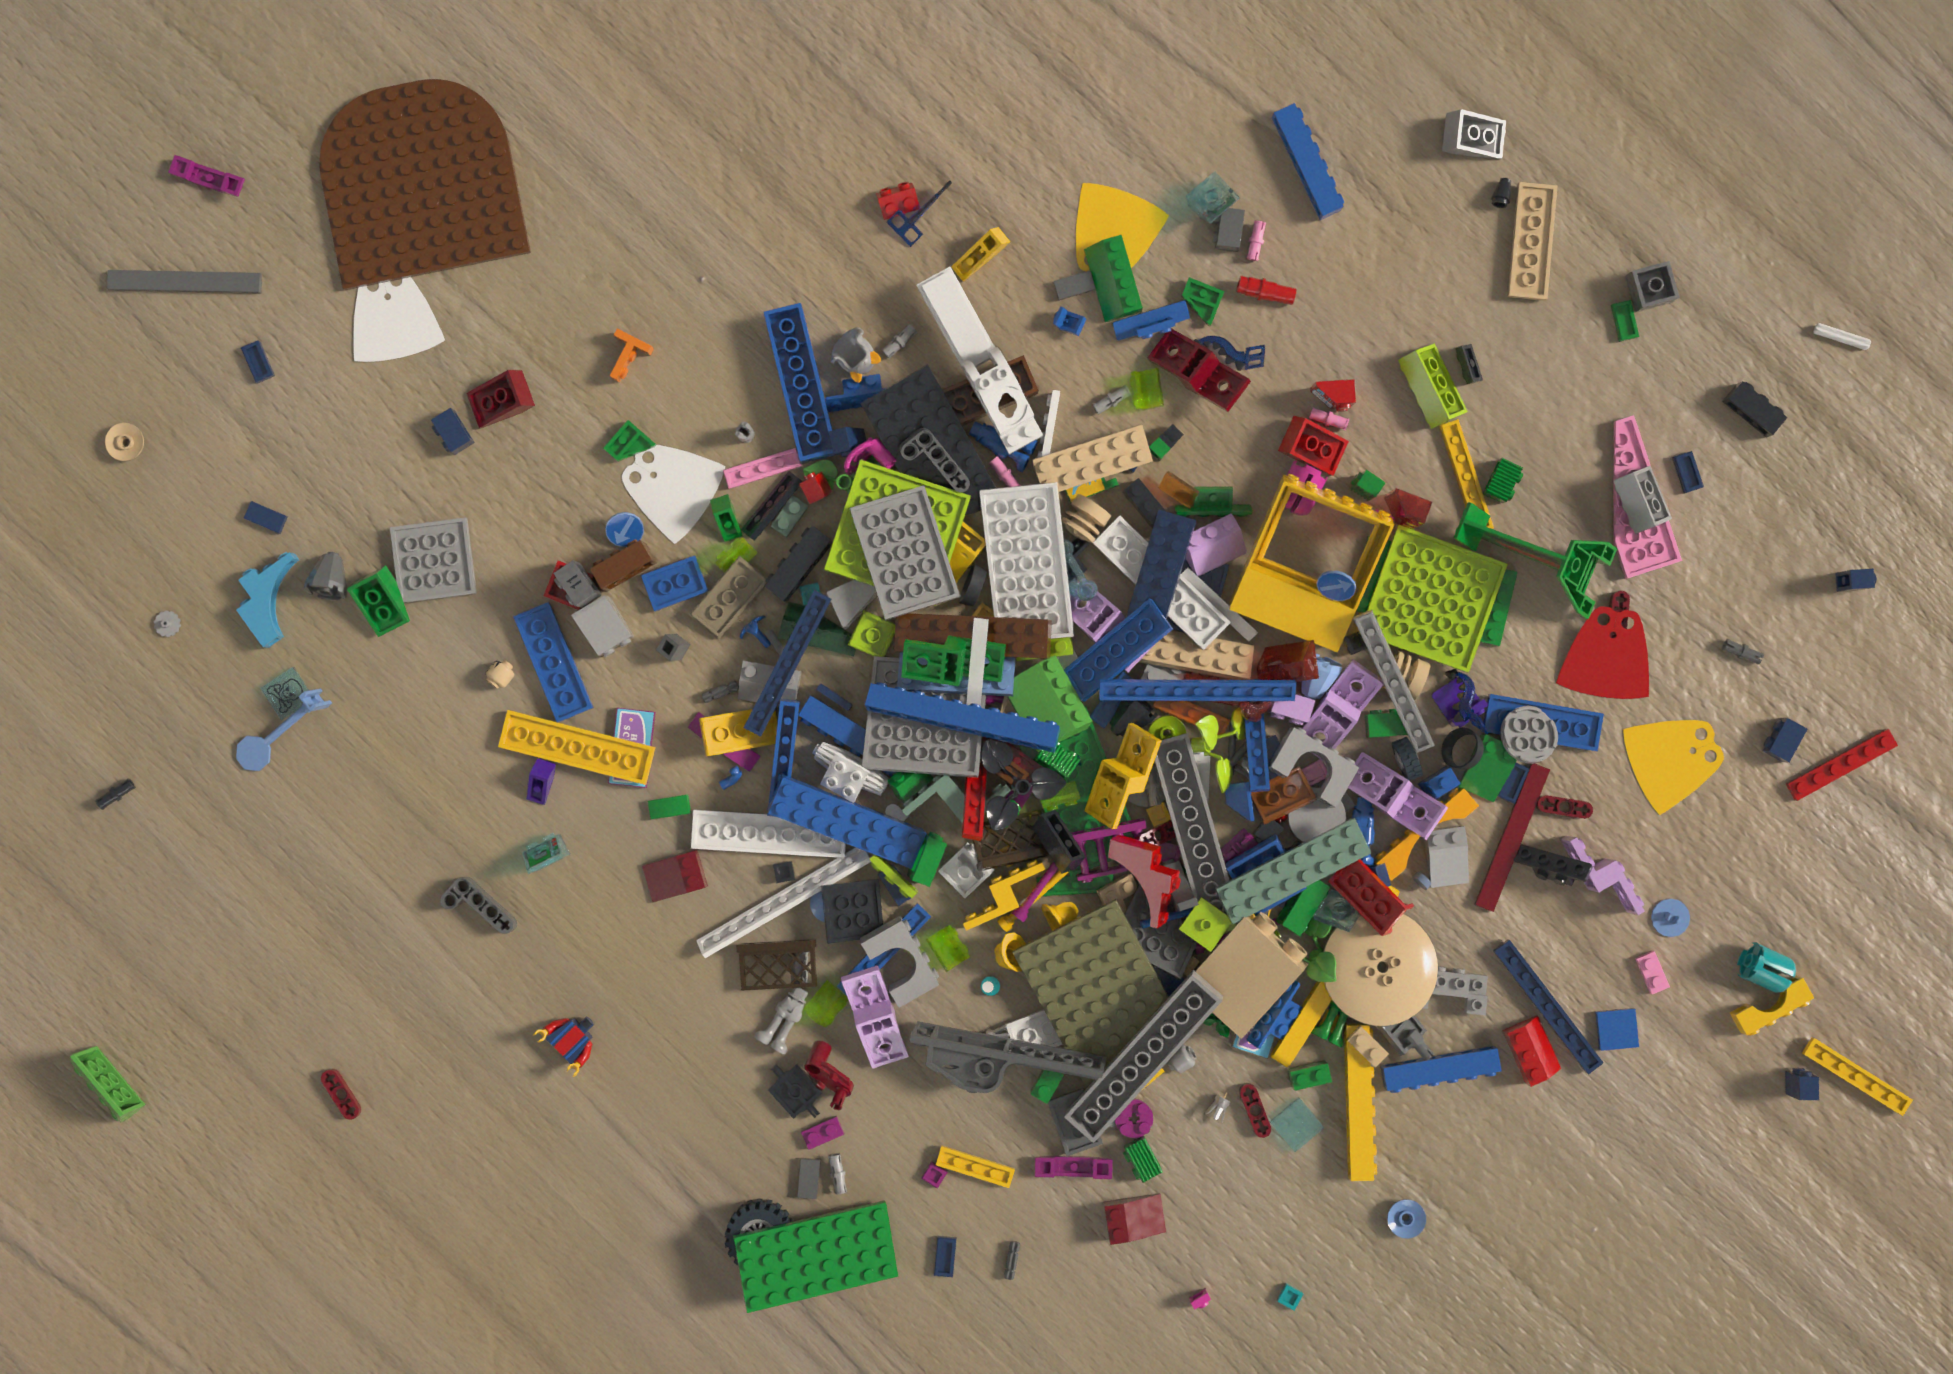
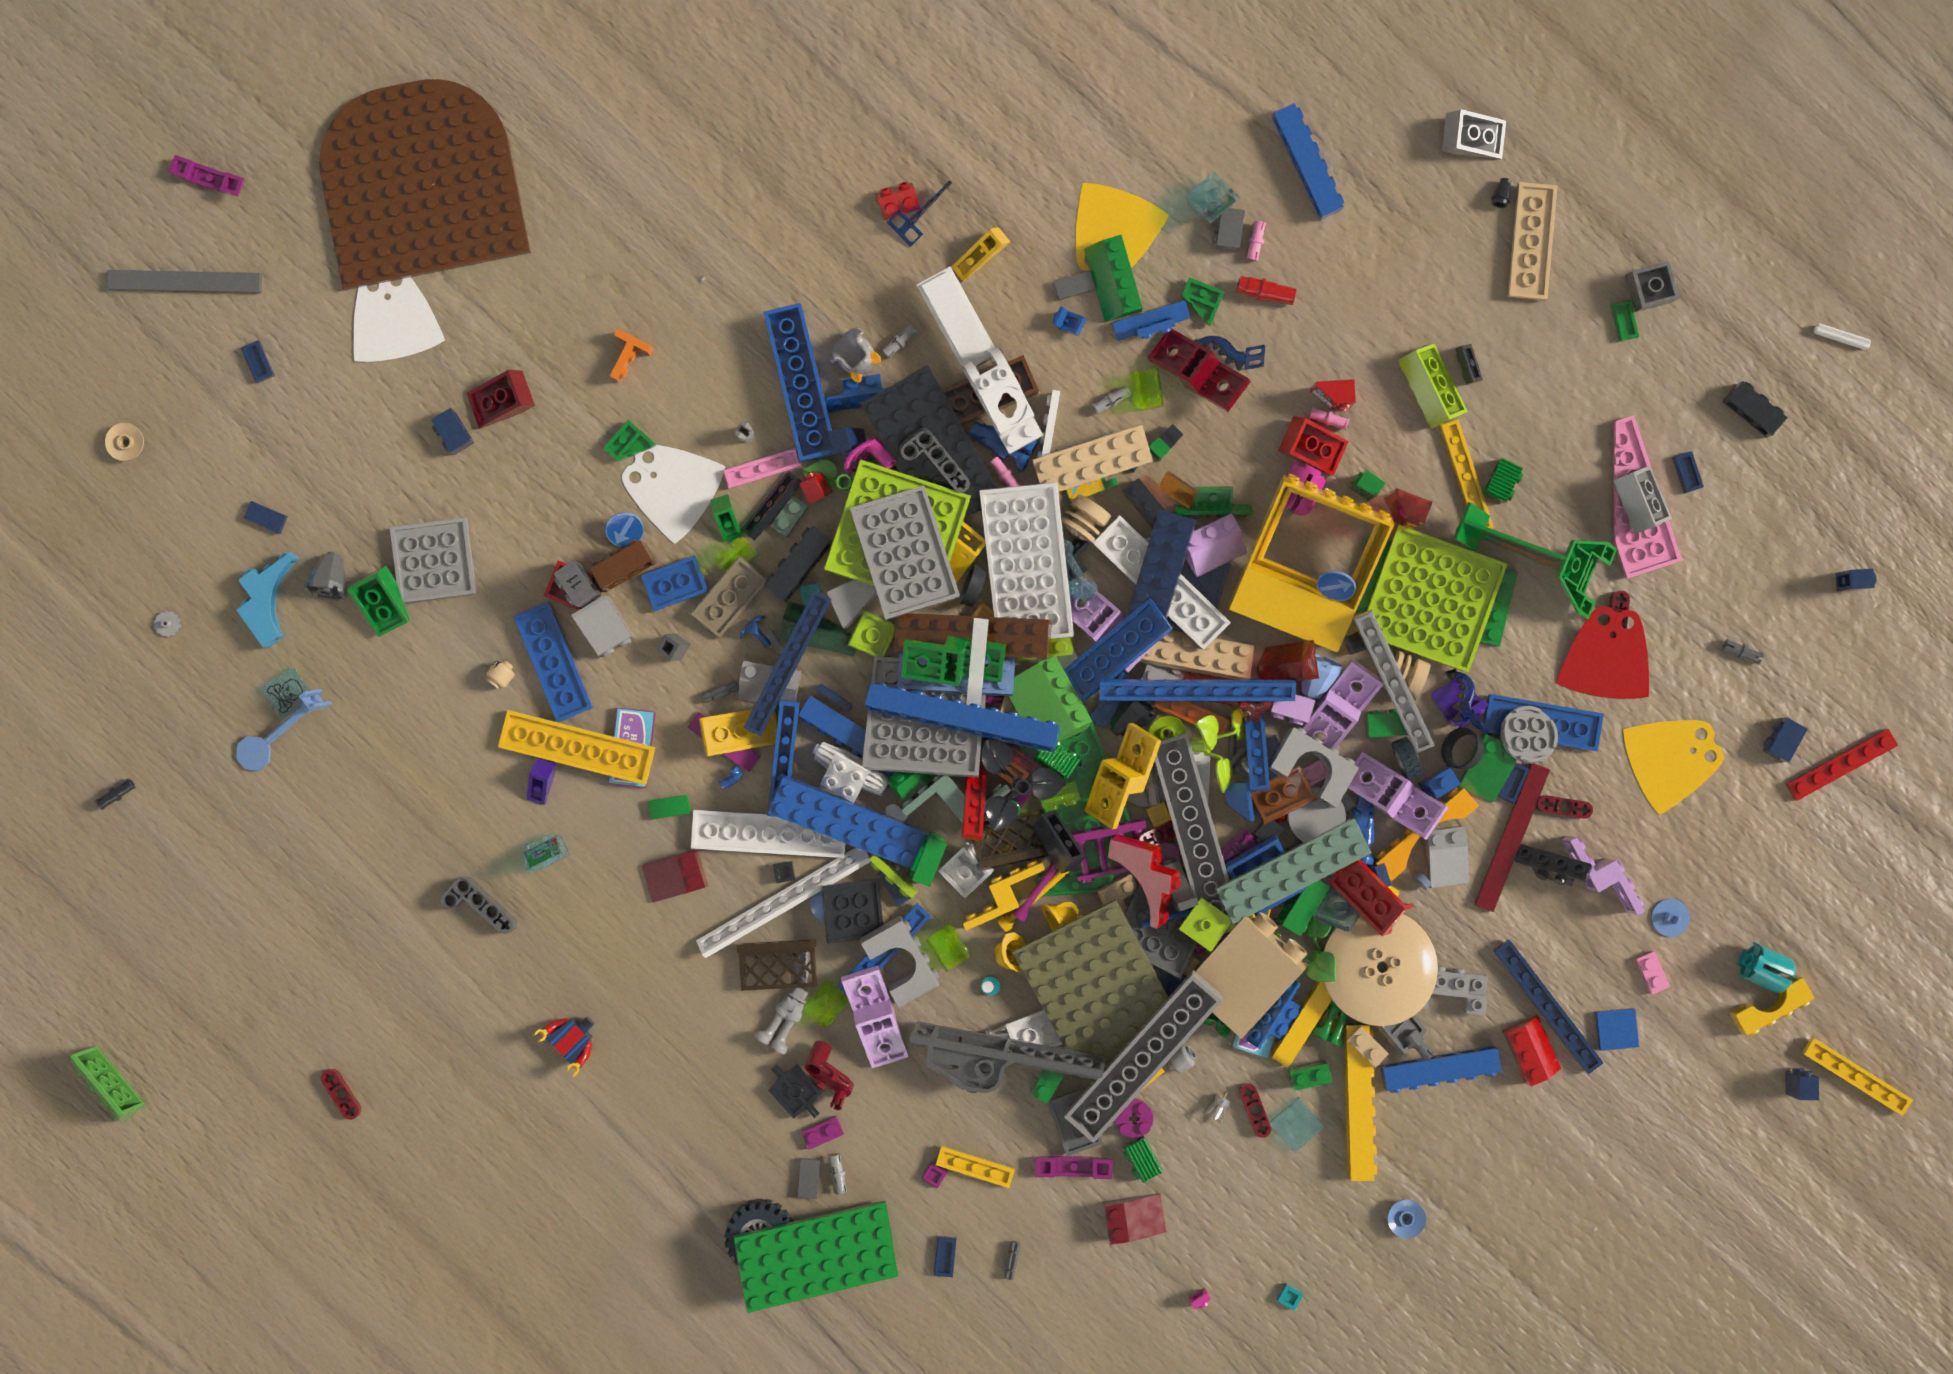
(1236, 620): white sticker -> none

